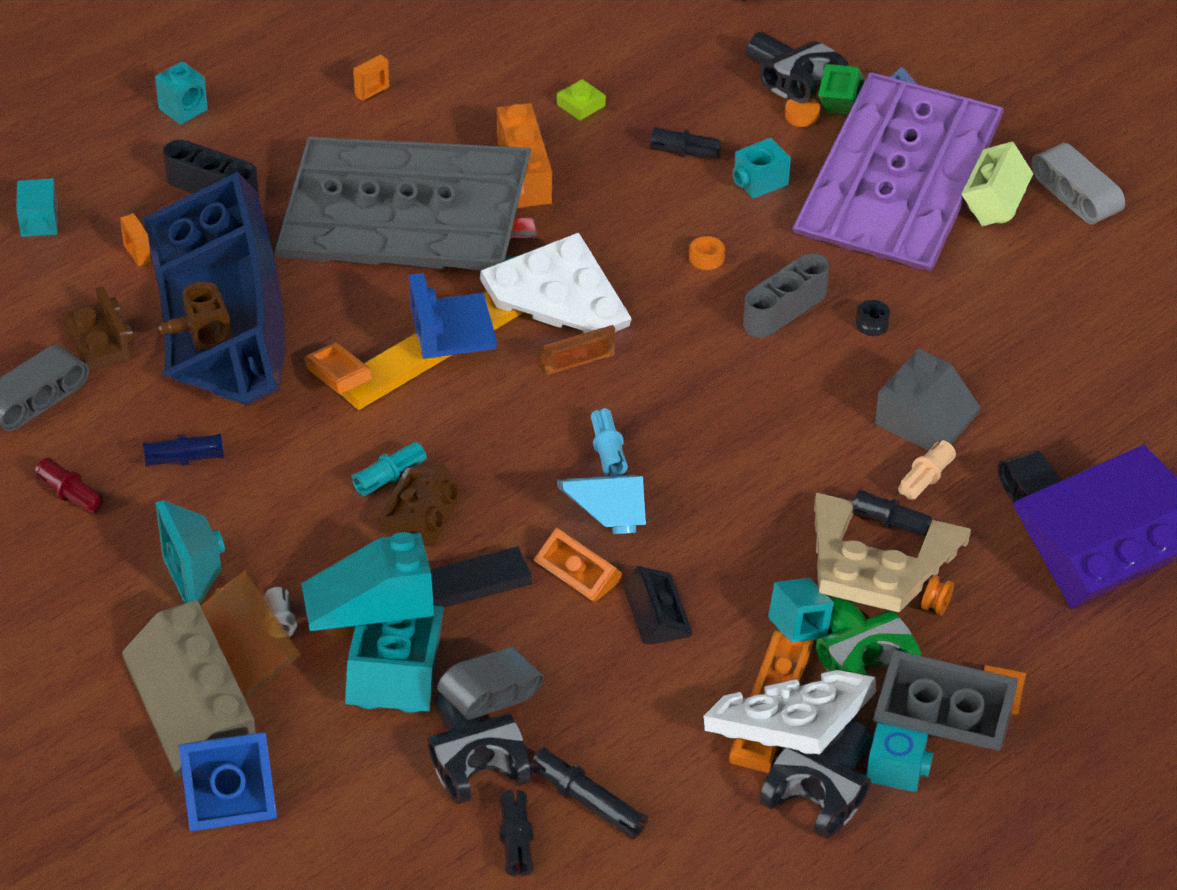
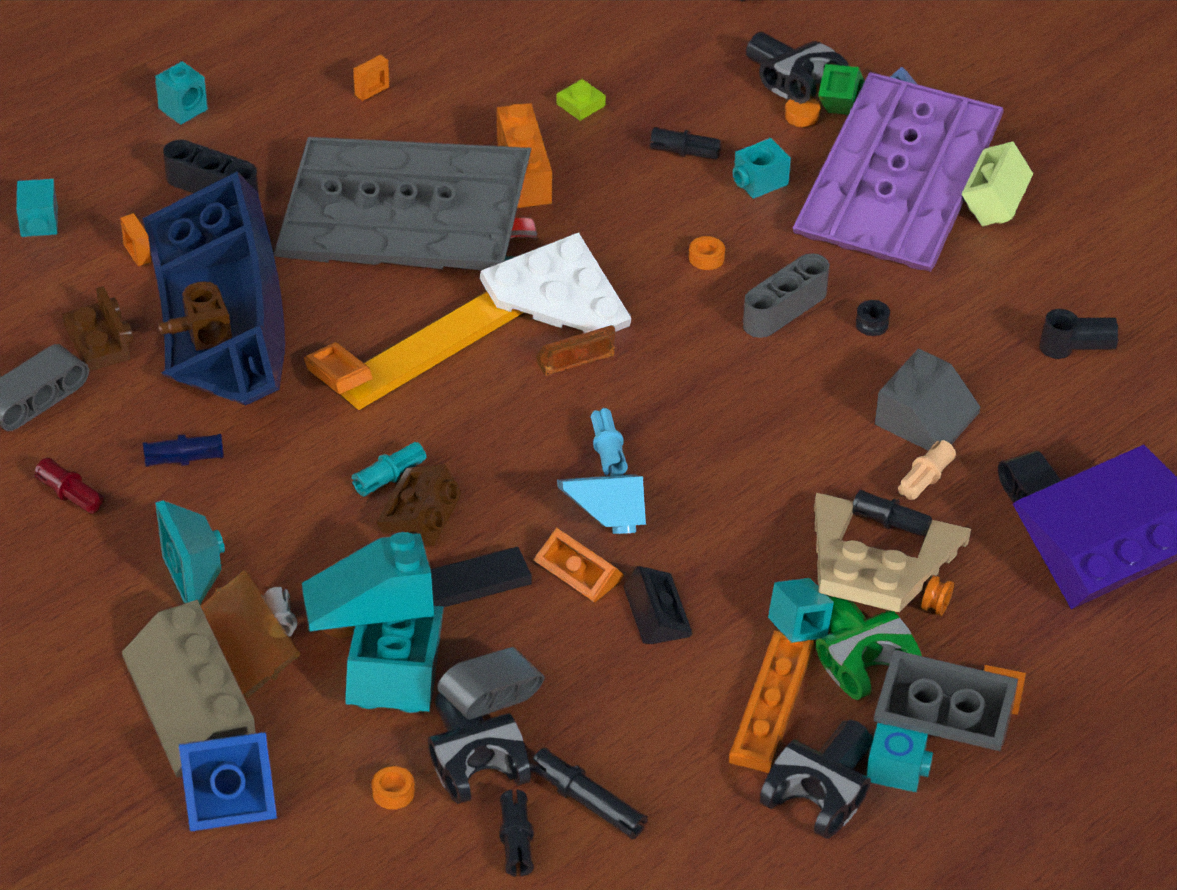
(393, 787): none -> orange tile
(449, 323): blue bracket -> none
(793, 714): white plate -> none
(1067, 332): none -> black piece
(1078, 183): light grey beam -> none

